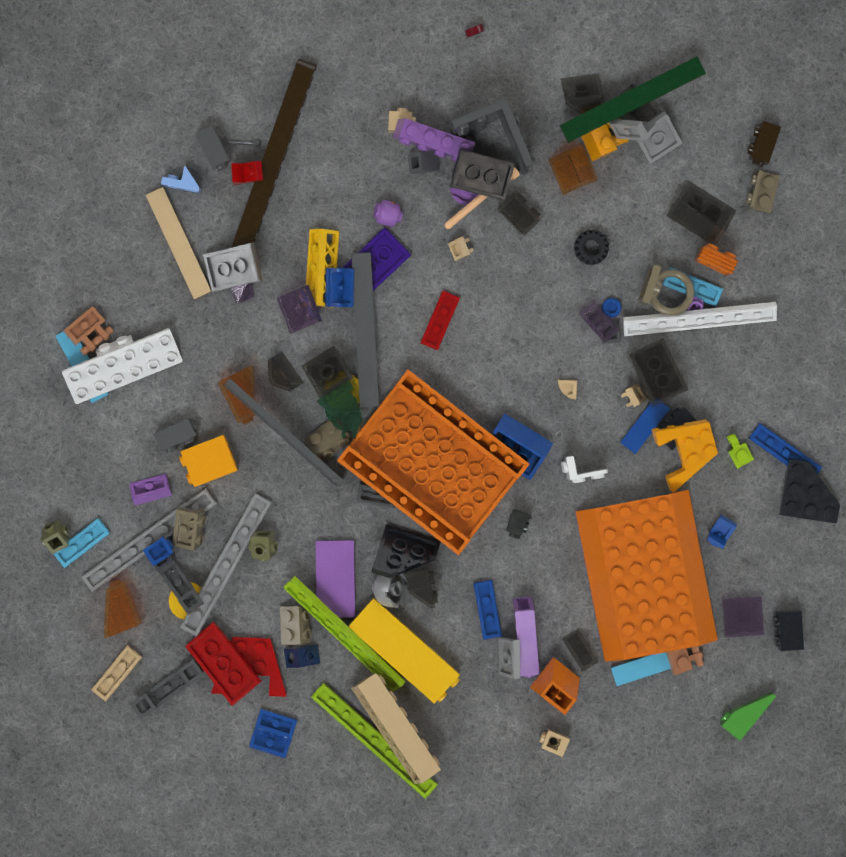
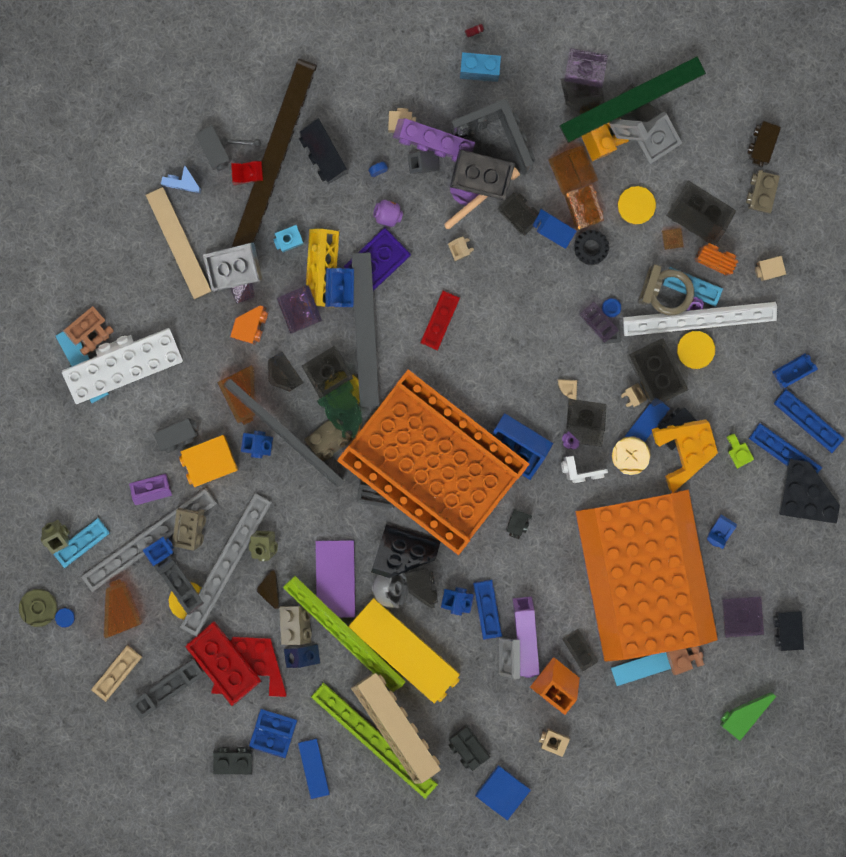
(42, 611): none -> olive tile
(65, 617): none -> blue tile
(232, 761): none -> pearl dark grey bracket
(248, 325): none -> orange slope
(257, 444): none -> blue brick
(269, 589): none -> dark brown slope
(288, 239): none -> medium azure brick
(313, 768): none -> blue tile
(322, 152): none -> black slope
(378, 169): none -> blue tile
(457, 601): none -> blue brick
(469, 748): none -> pearl dark grey brick
(480, 67): none -> dark azure brick
(502, 792): none -> blue slope
(554, 229): none -> blue hinge
(566, 439): none -> medium lavender plate
(584, 207): none -> clear orange bracket
(586, 68): none -> clear purple plate
(586, 421): none -> clear smoke slope
(631, 455): none -> yellow tile
(636, 205): none -> yellow tile
(672, 239): none -> clear orange tile
(695, 350): none -> yellow tile
(770, 268): none -> tan brick
(794, 370): none -> blue hinge
(808, 421): none -> blue tile

